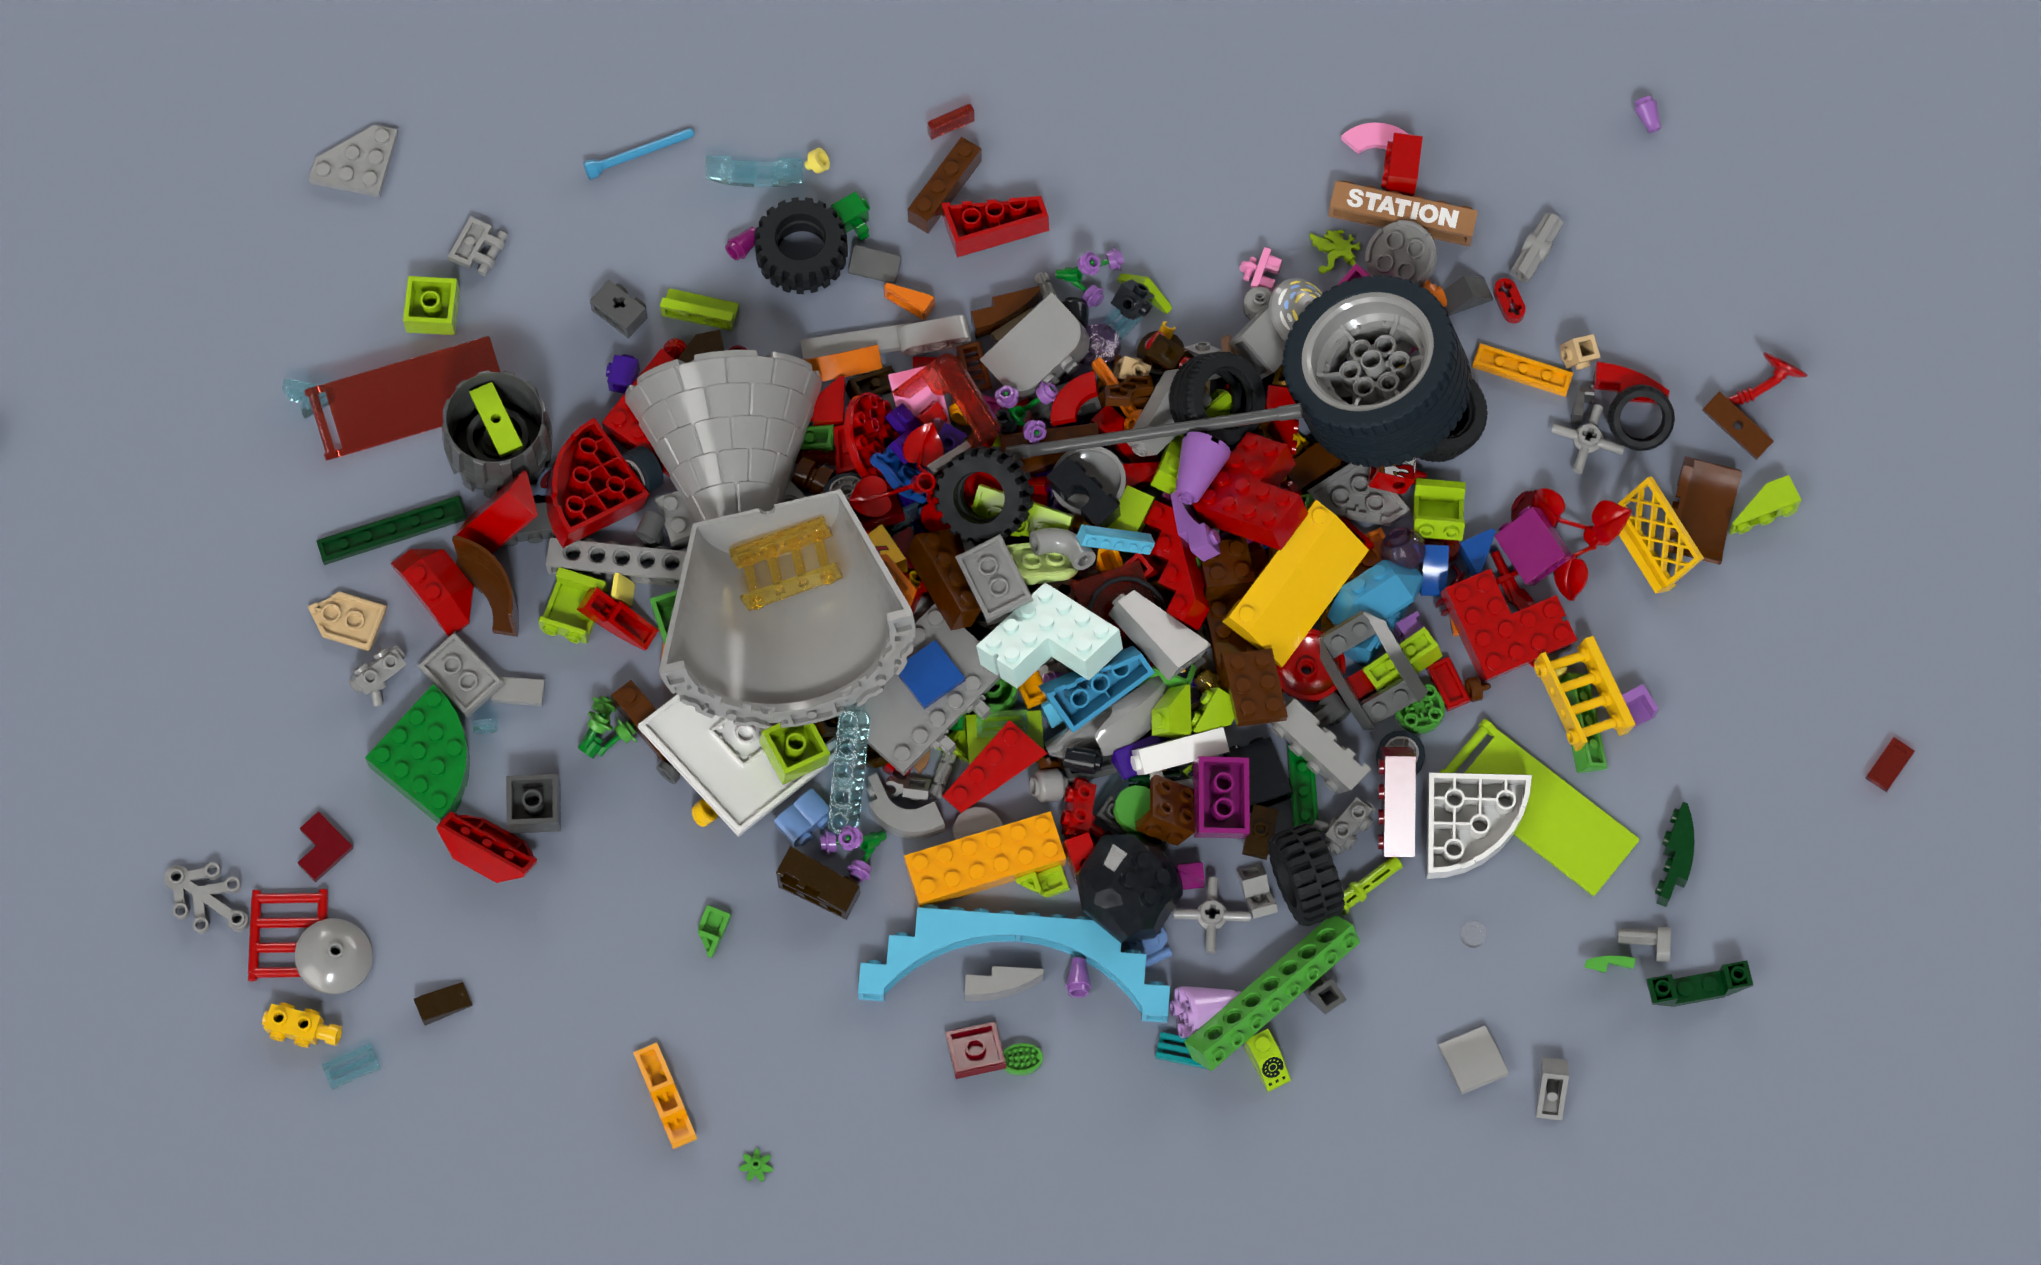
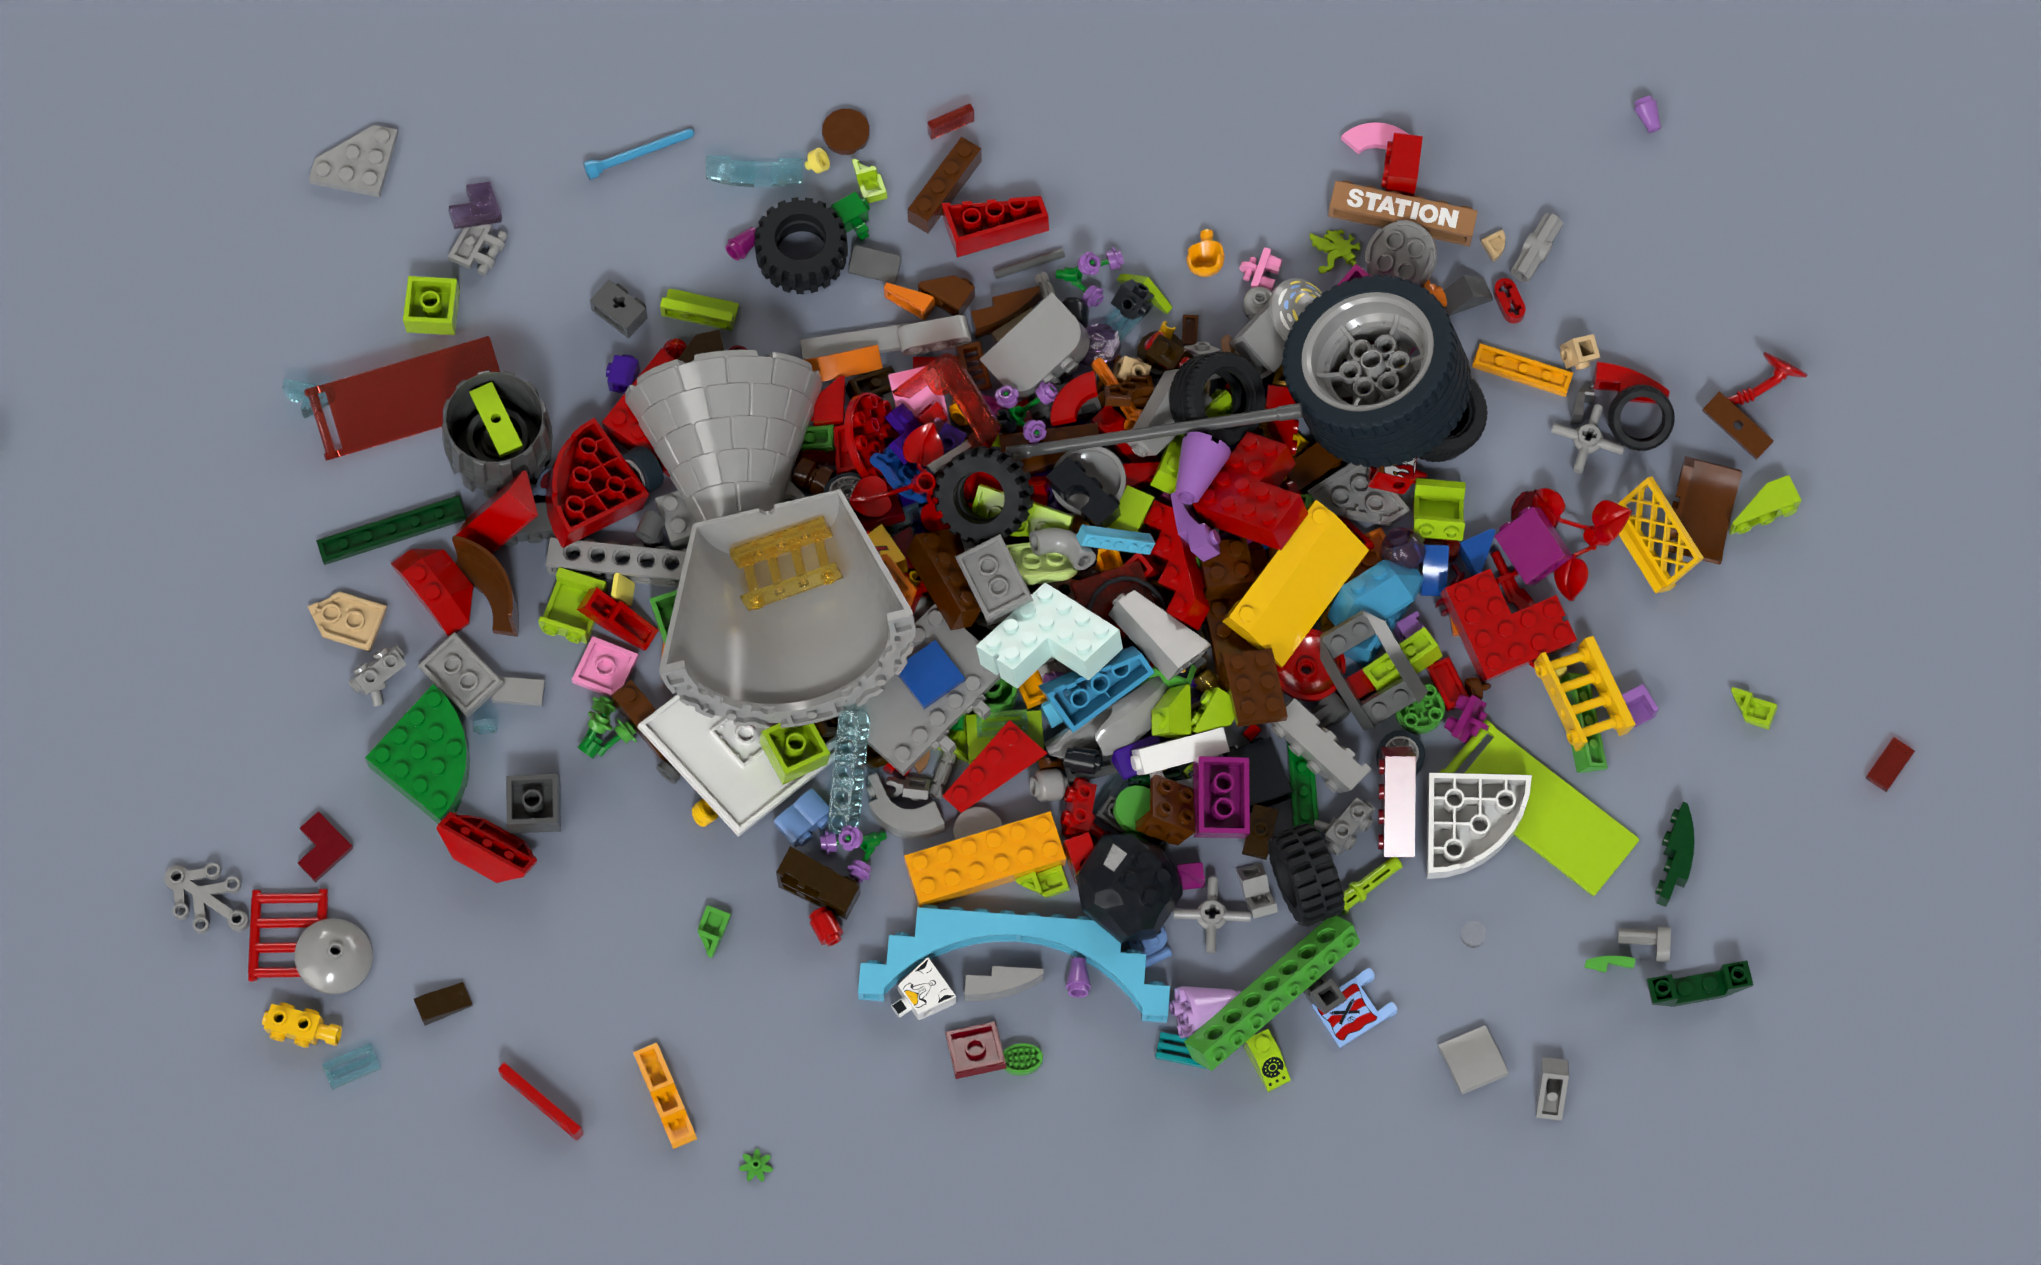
(480, 211): none -> clear purple tile
(540, 1101): none -> red tile
(604, 667): none -> bright pink tile
(826, 926): none -> red brick
(845, 131): none -> reddish brown tile
(869, 182): none -> lime slope
(923, 992): none -> white torso
(950, 293): none -> reddish brown slope
(1029, 263): none -> dark grey bar
(1189, 329): none -> reddish brown piece
(1206, 256): none -> light orange hair
(1251, 732): none -> red piece
(1356, 1013): none -> light blue flag
(1470, 720): none -> magenta hips
(1494, 244): none -> tan tile
(1754, 710): none -> lime slope

